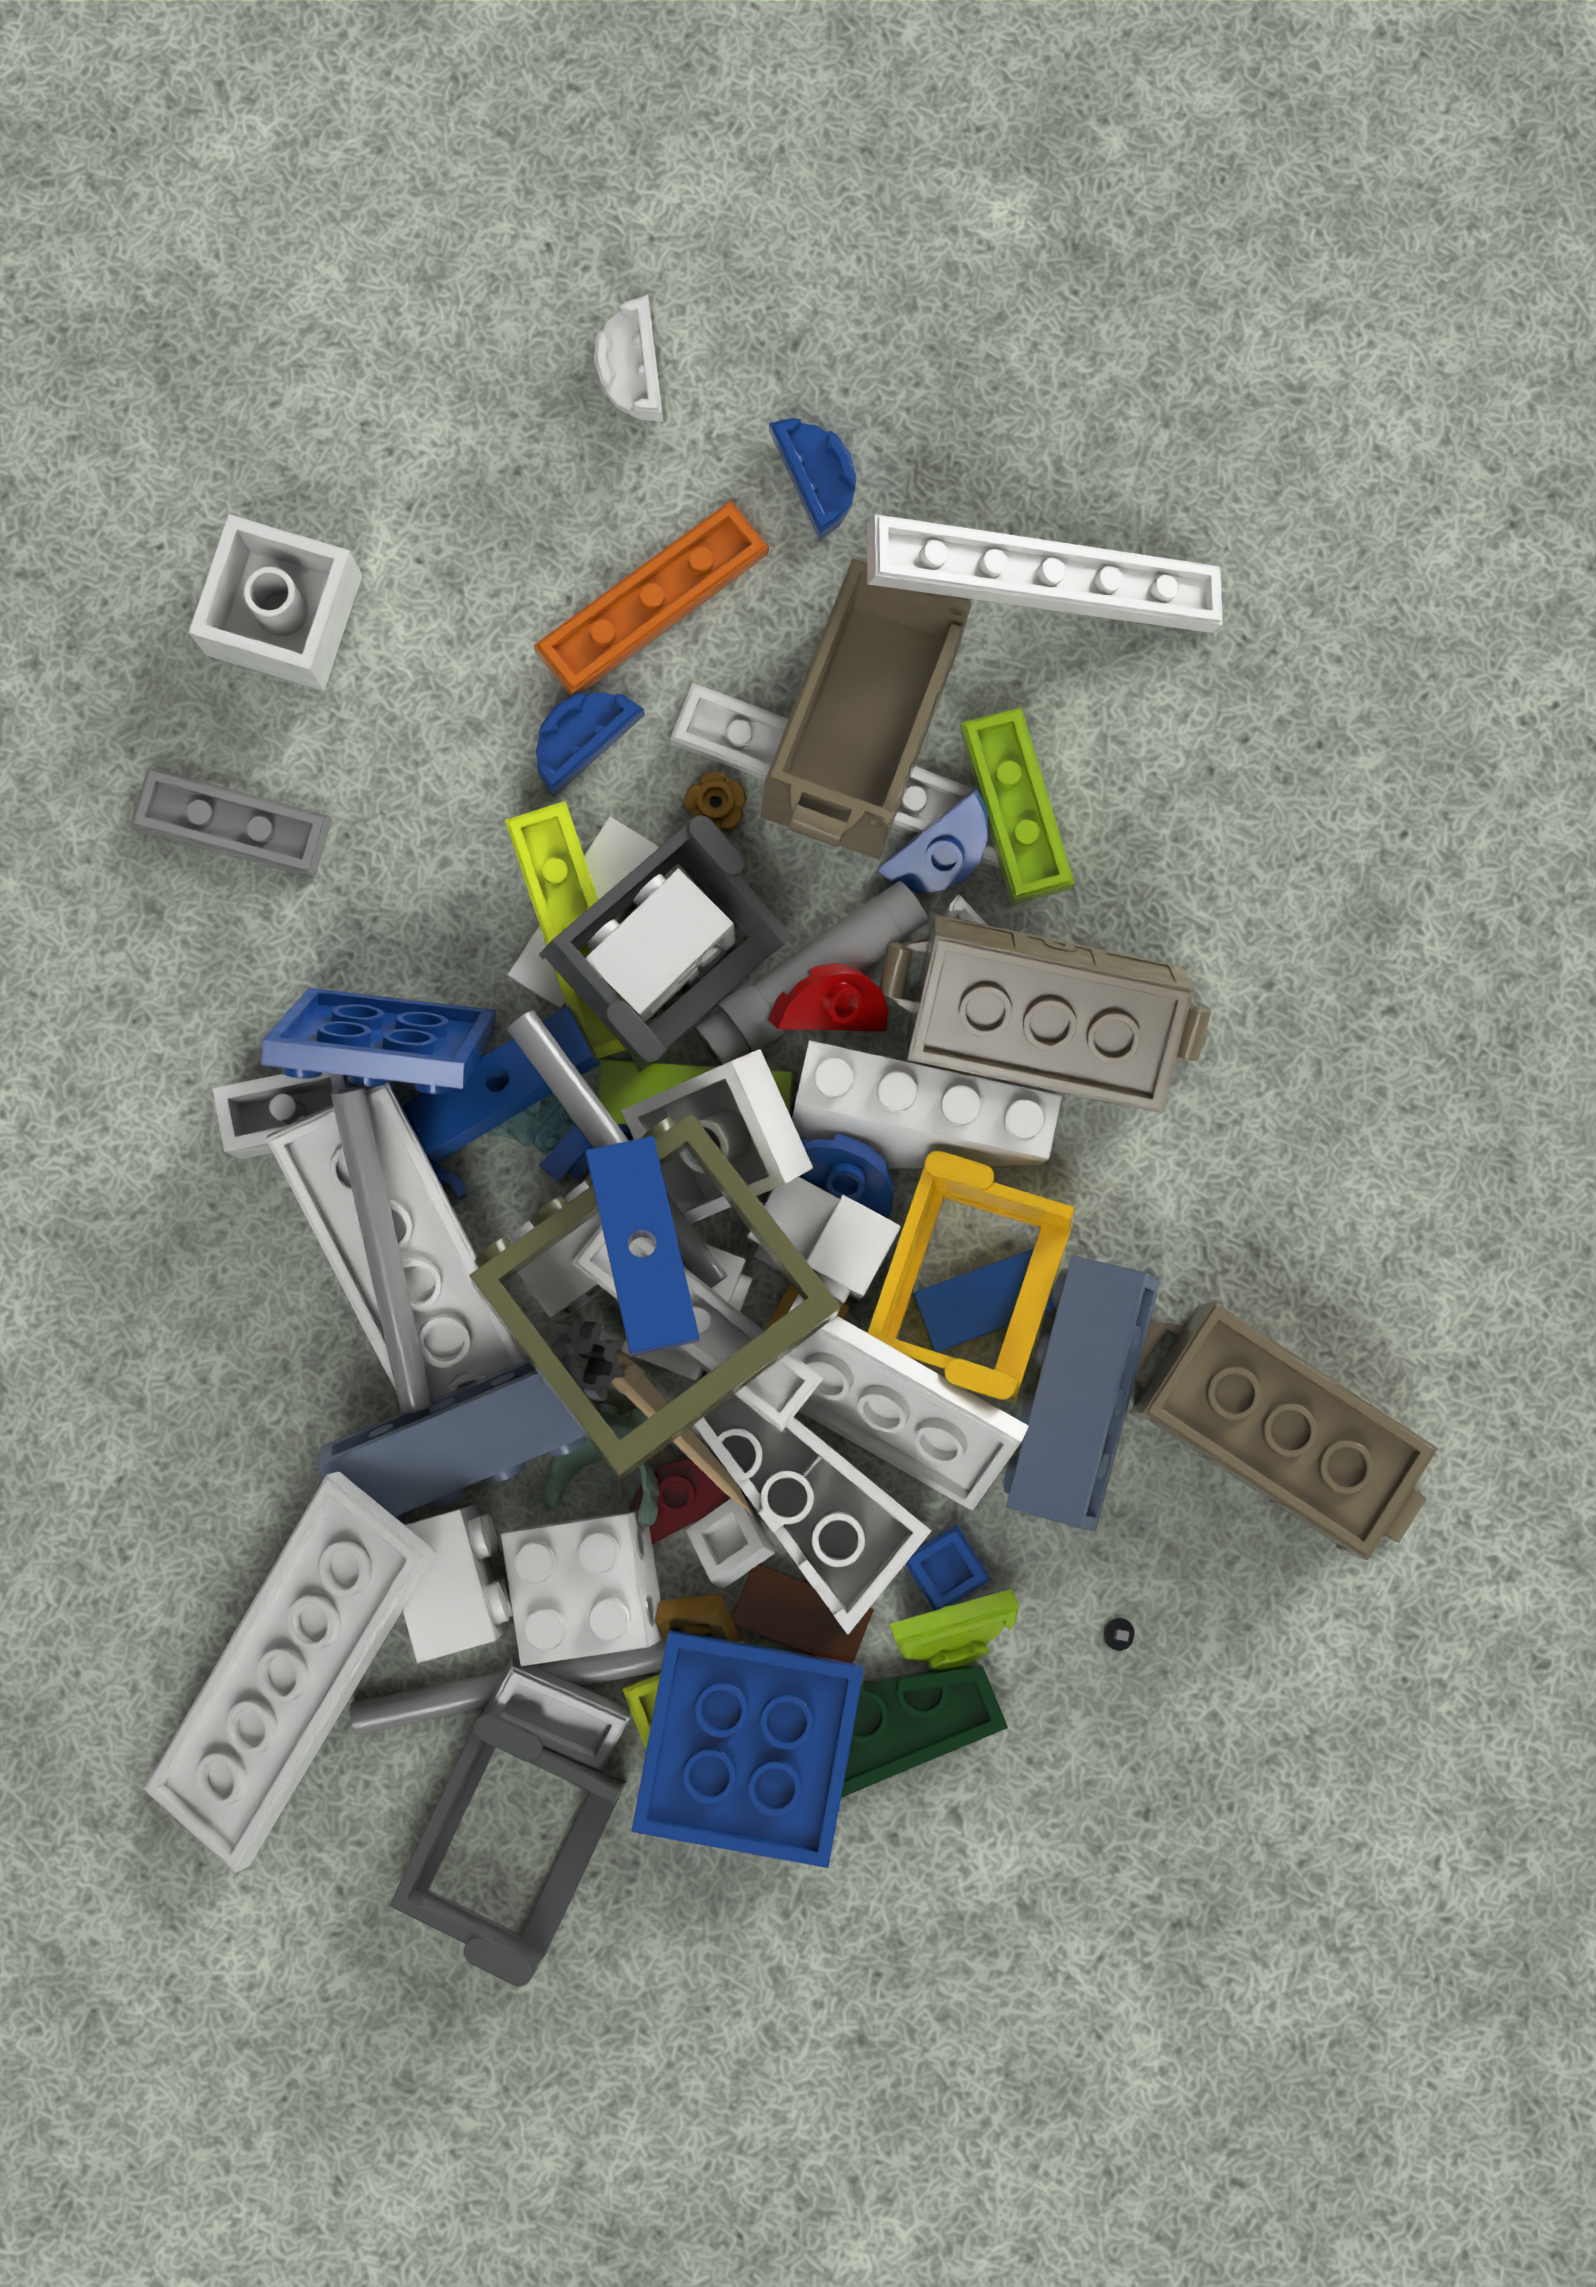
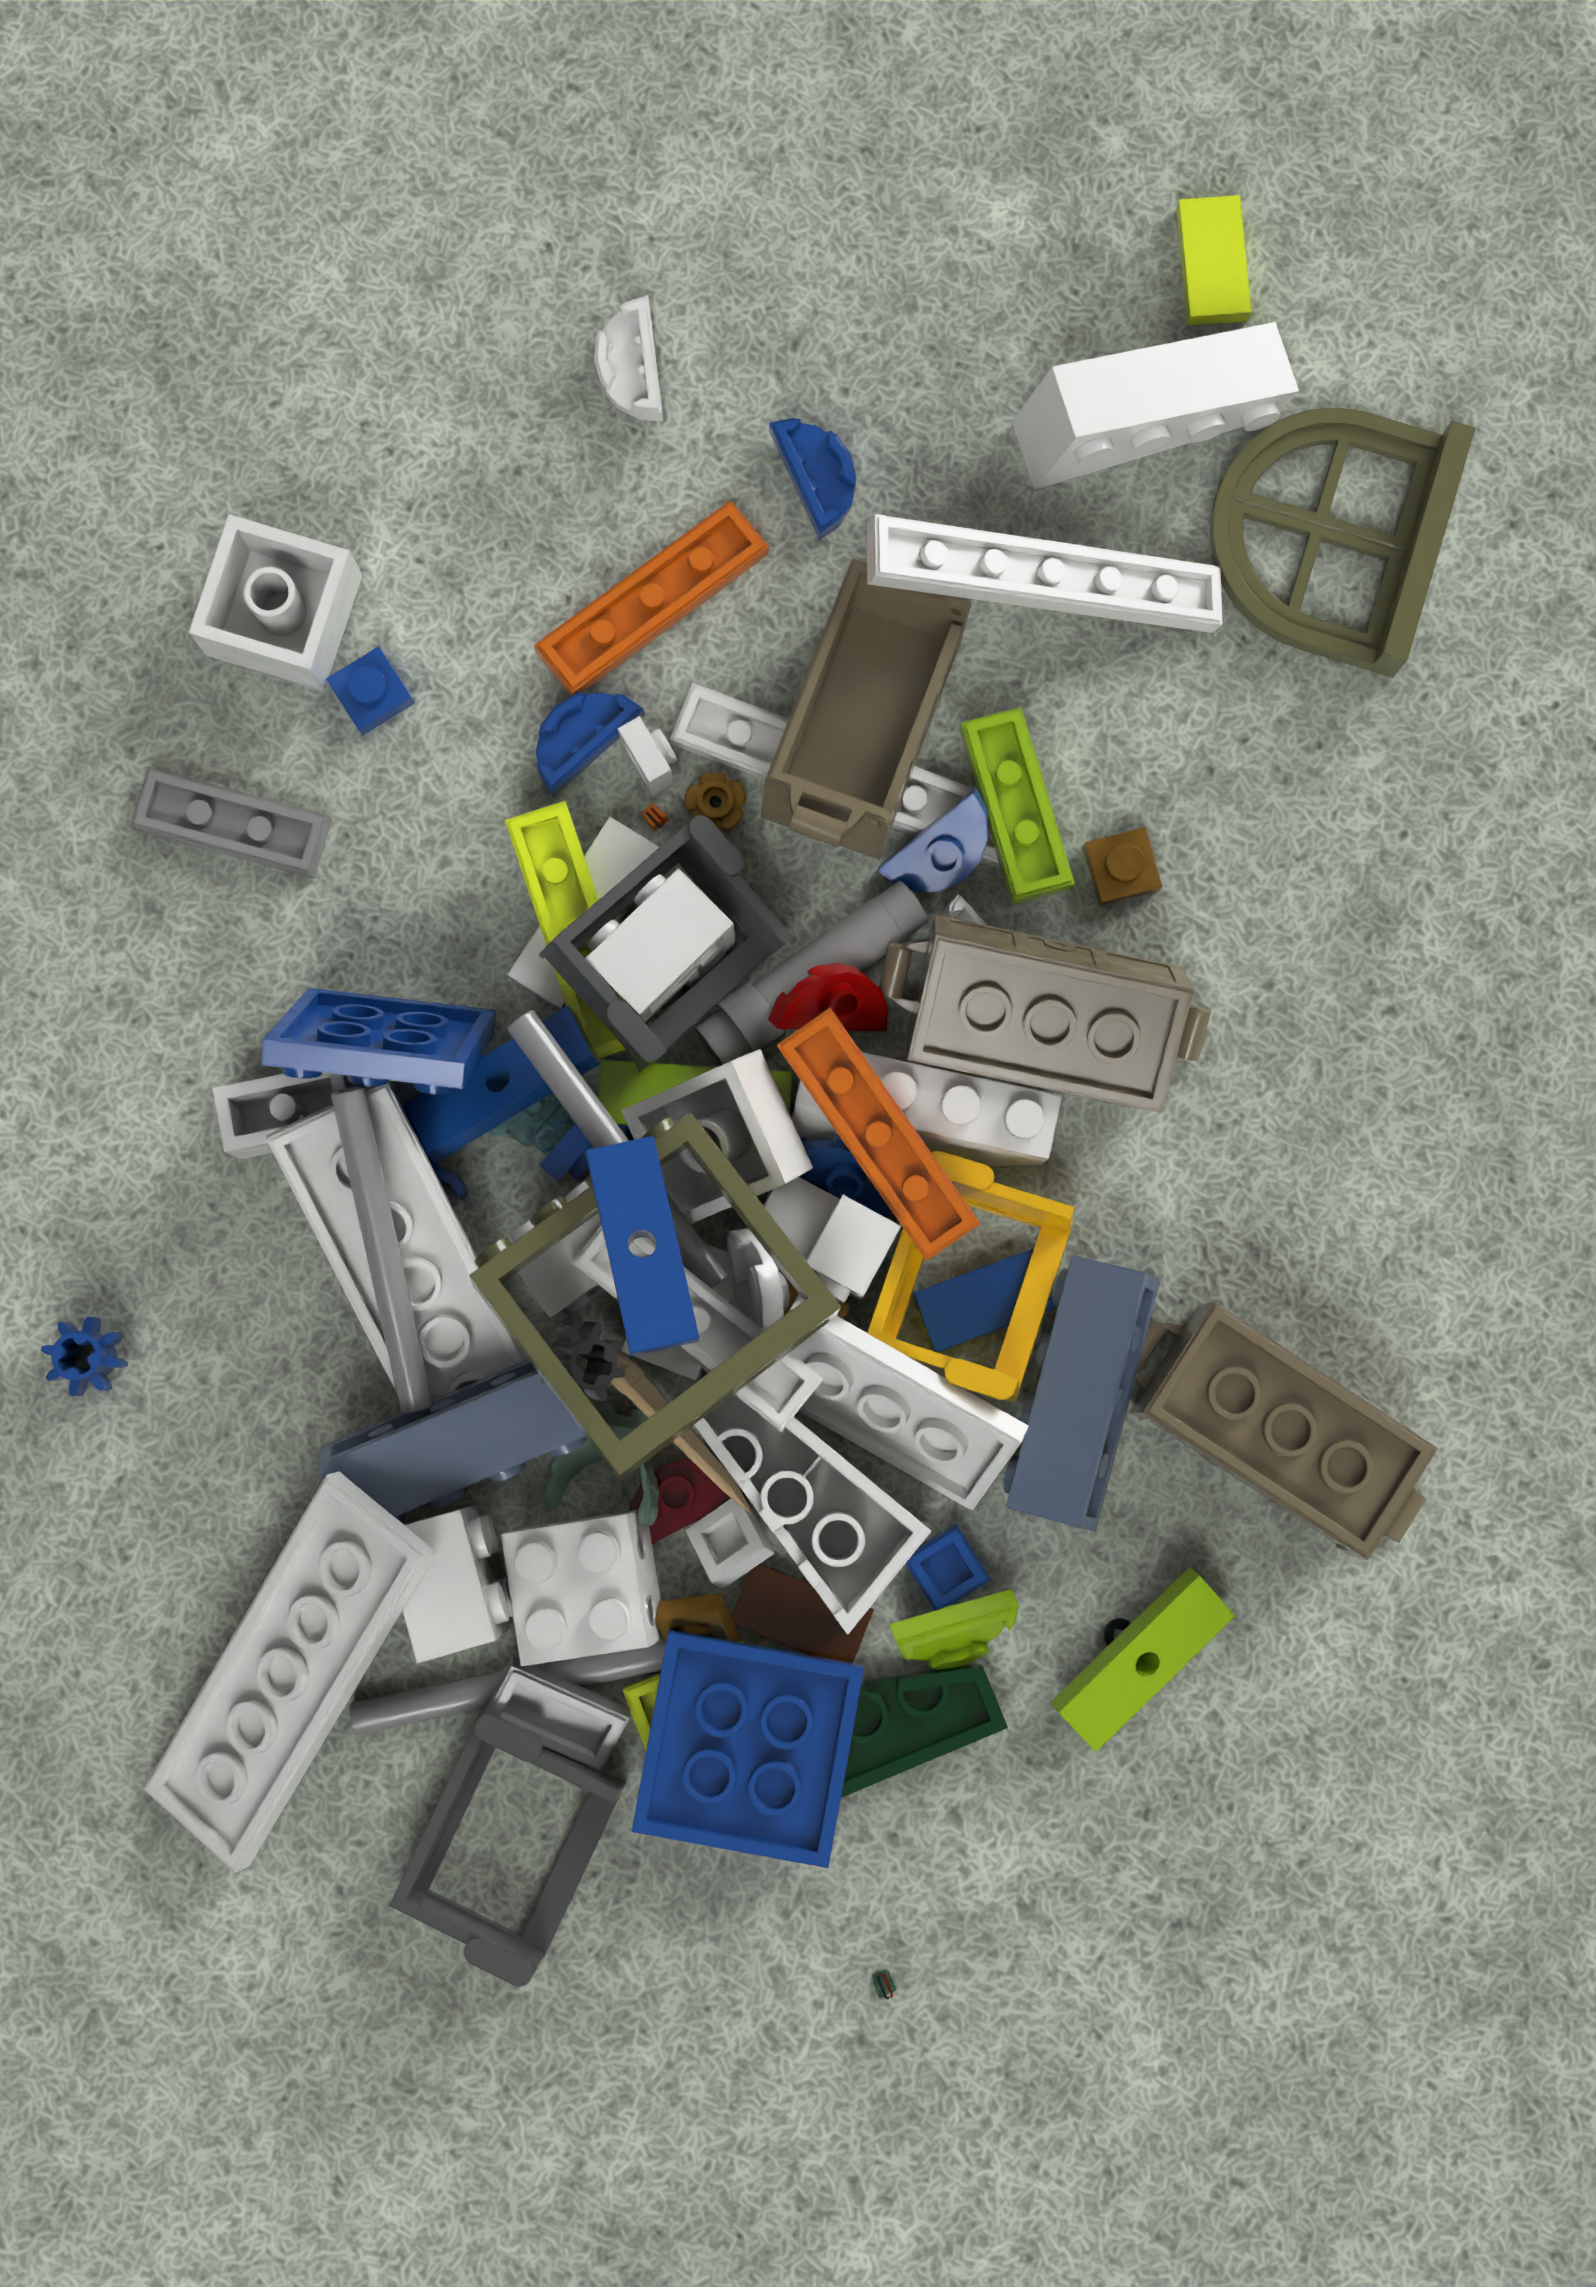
(101, 1360): none -> blue gear
(370, 690): none -> blue plate
(649, 754): none -> white plate
(654, 817): none -> orange piece
(757, 1285): none -> white plate
(878, 1134): none -> orange tile
(884, 1984): none -> clear green piece
(1122, 866): none -> pearl gold plate
(1142, 1659): none -> lime tile
(1152, 401): none -> white wedge
(1213, 260): none -> neon yellow tile
(1408, 554): none -> olive window

